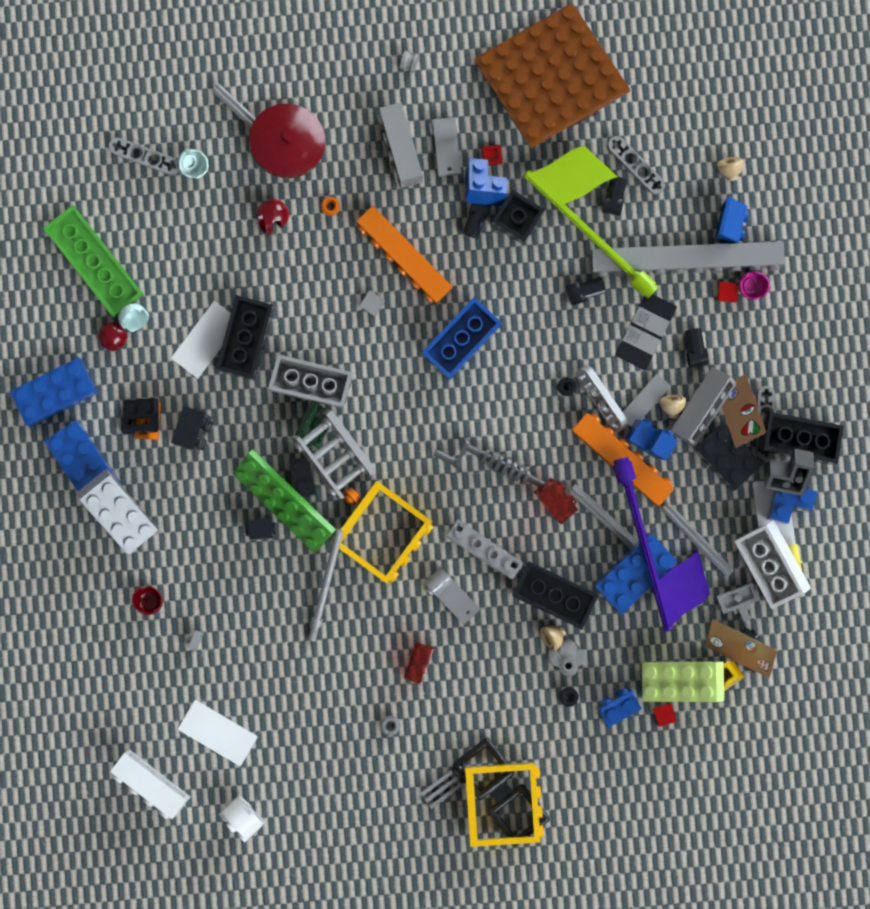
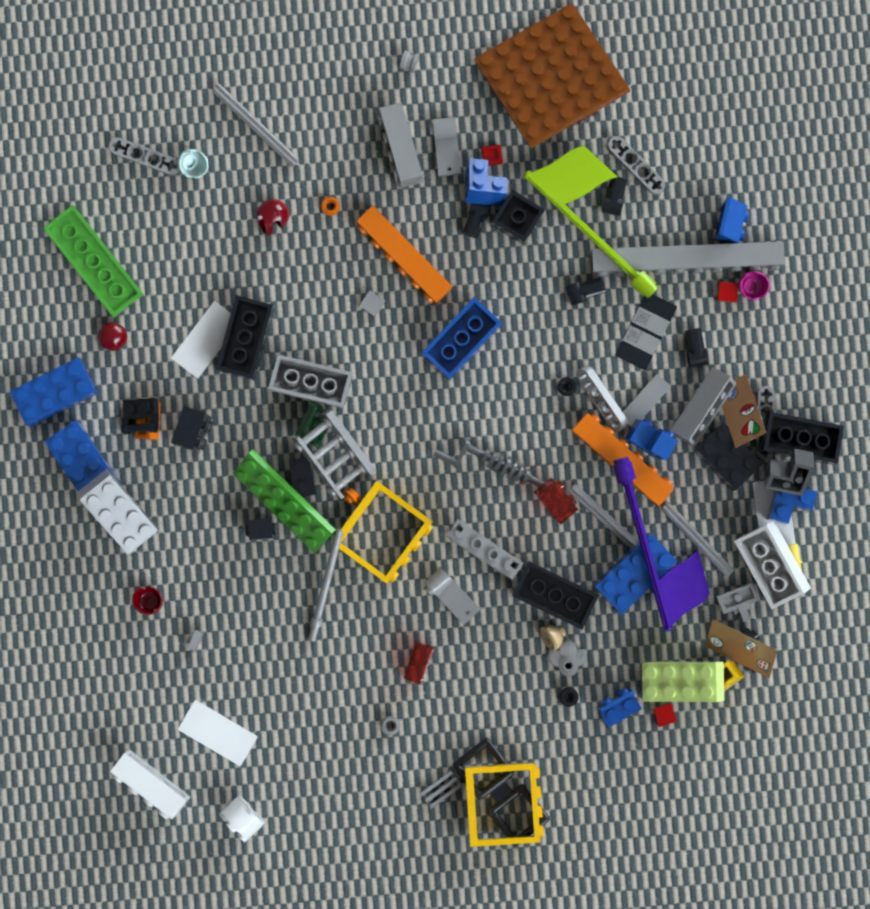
(133, 317): light aqua hair -> none
(287, 140): dark red dish -> none
(672, 405): tan brick -> none
(730, 167): tan brick -> none

